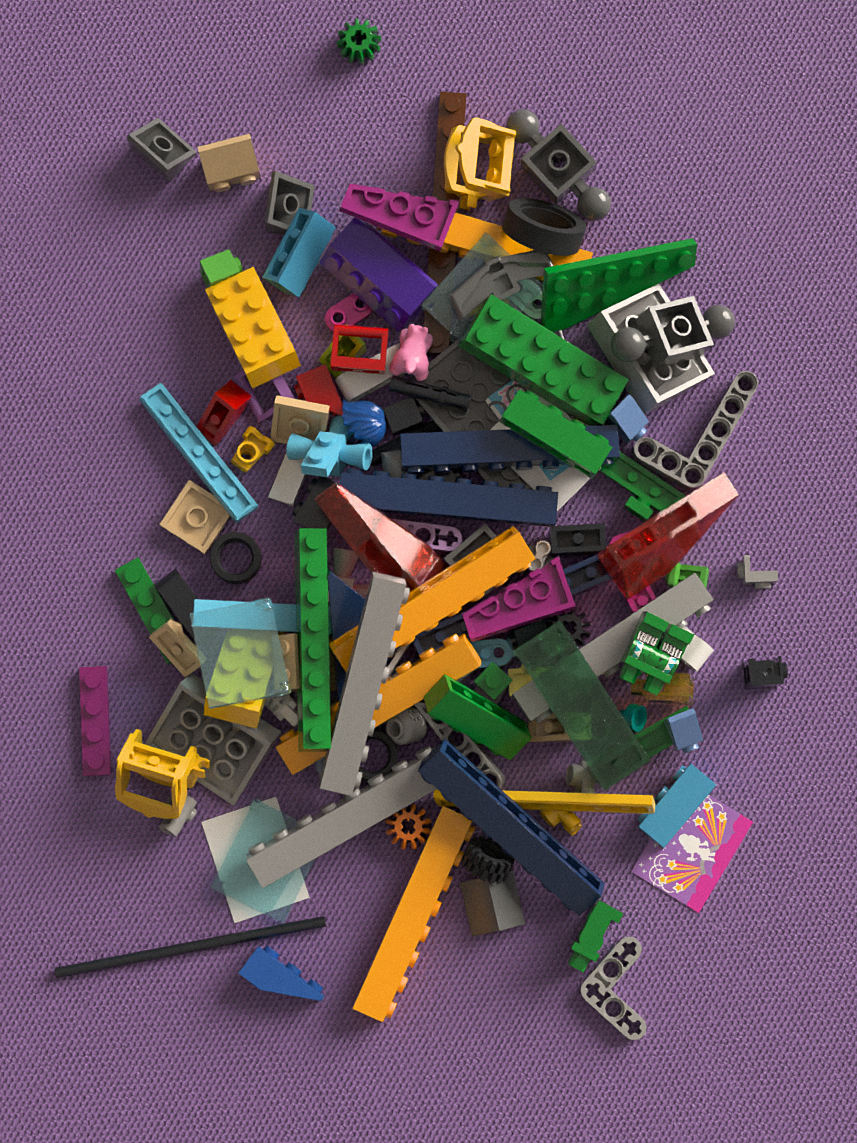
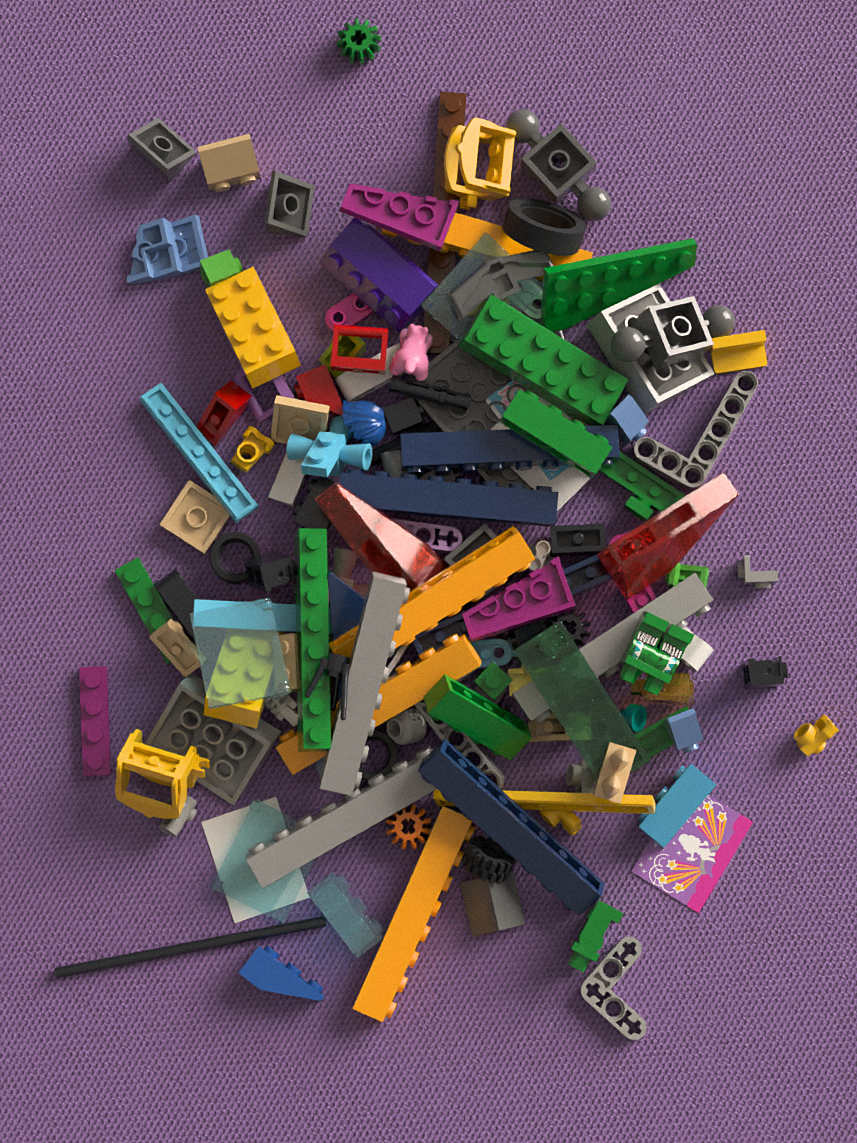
(167, 249): none -> medium blue slope
(270, 570): none -> black hinge
(299, 252): dark azure brick -> none
(337, 667): none -> black plant
(346, 914): none -> clear light blue brick
(614, 772): none -> tan tile
(739, 352): none -> yellow panel
(812, 738): none -> yellow plate

